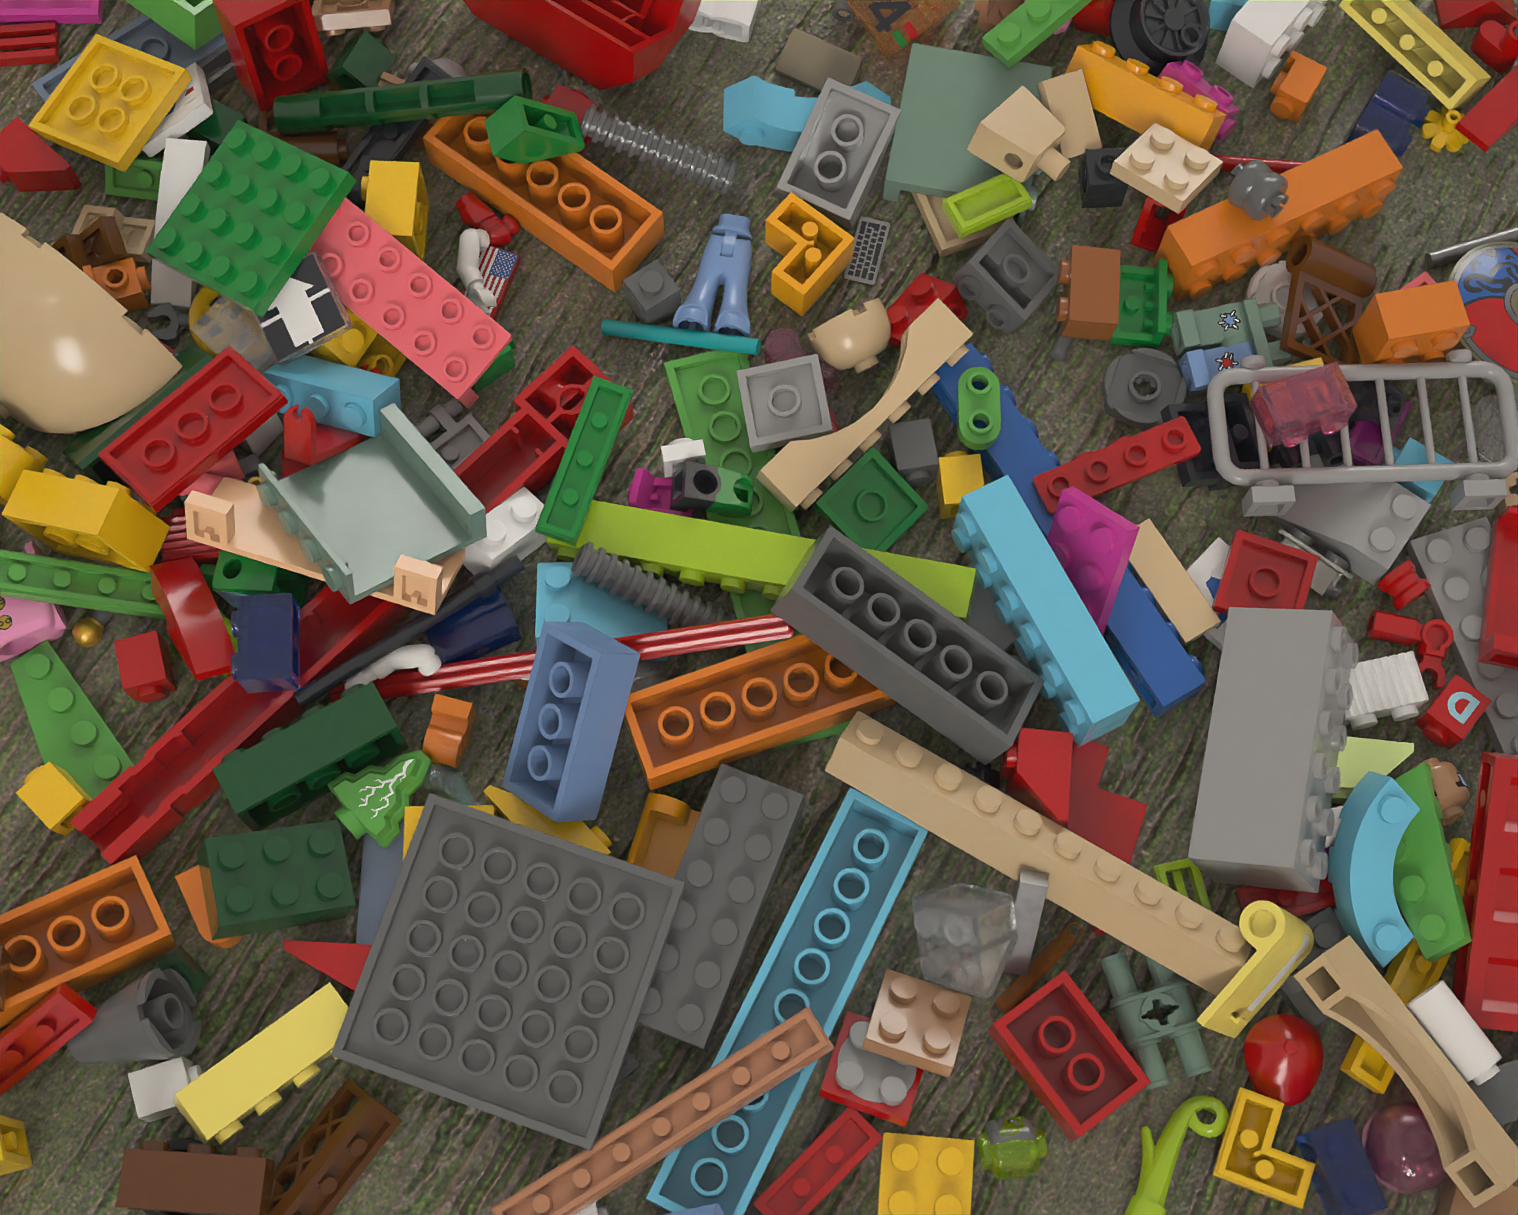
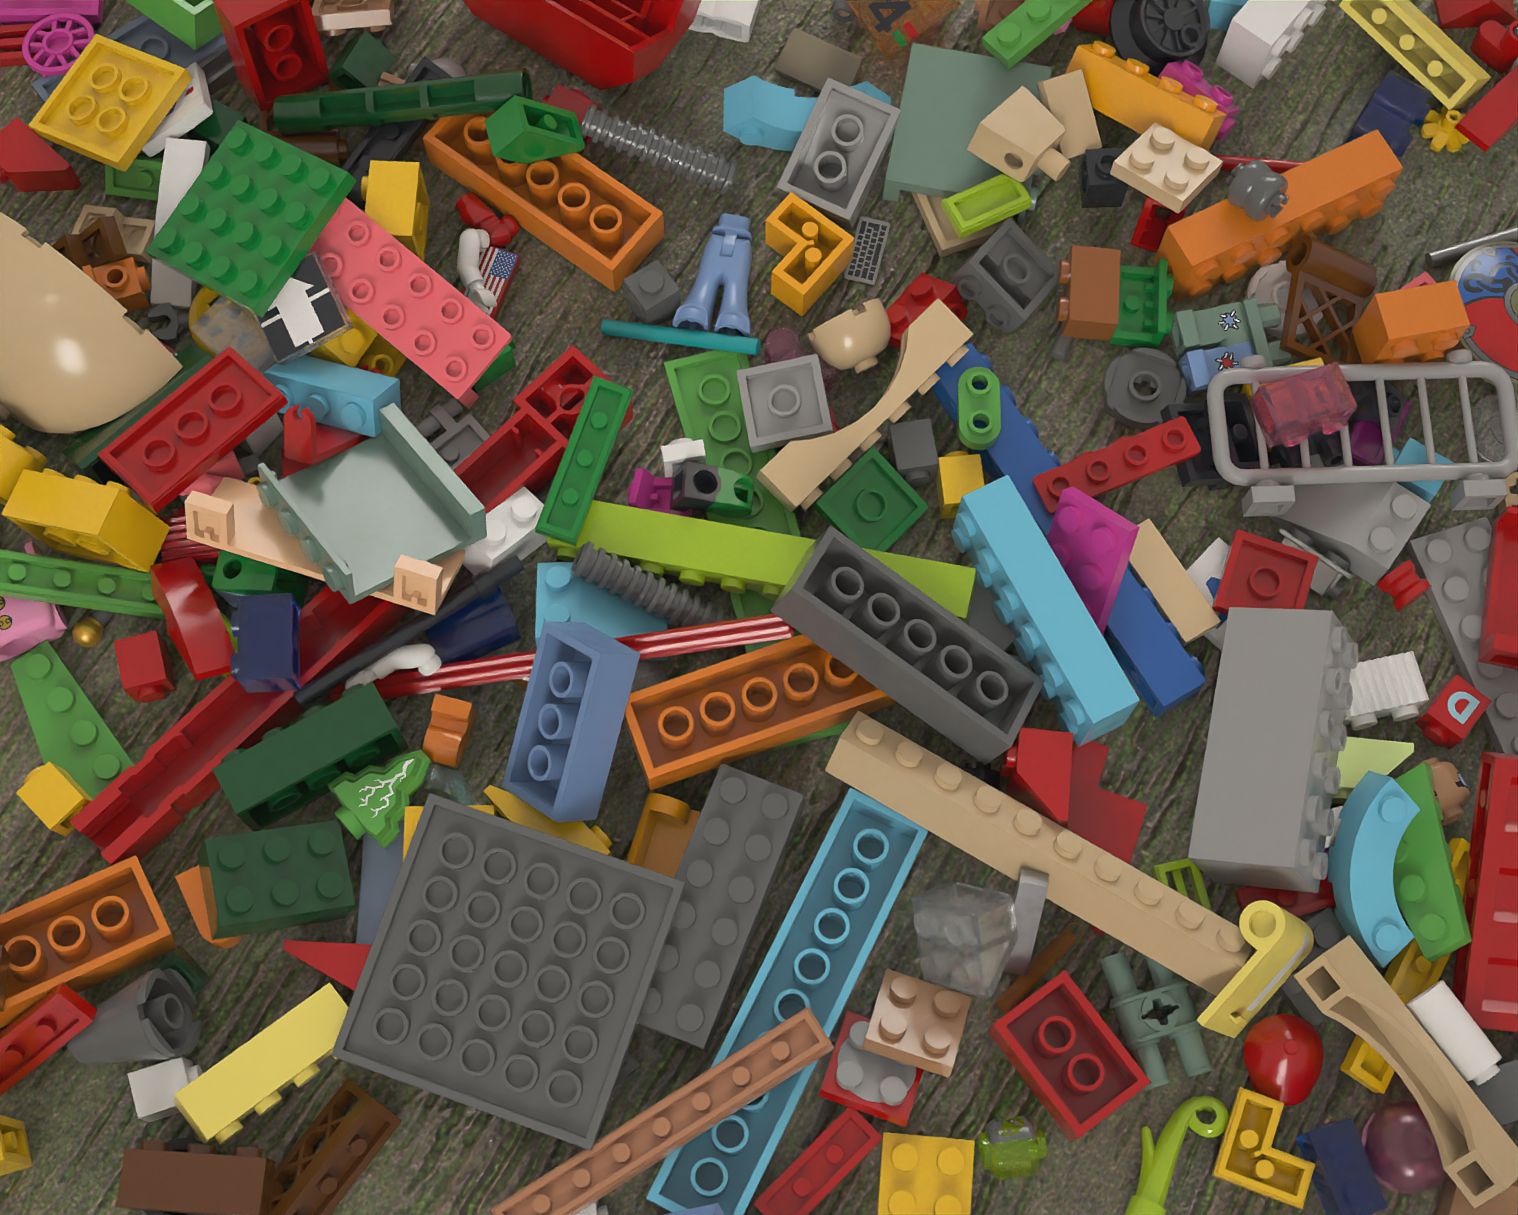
(57, 44): none -> dark pink wheel
(1296, 86): orange brick -> none
(1430, 639): red bar -> none

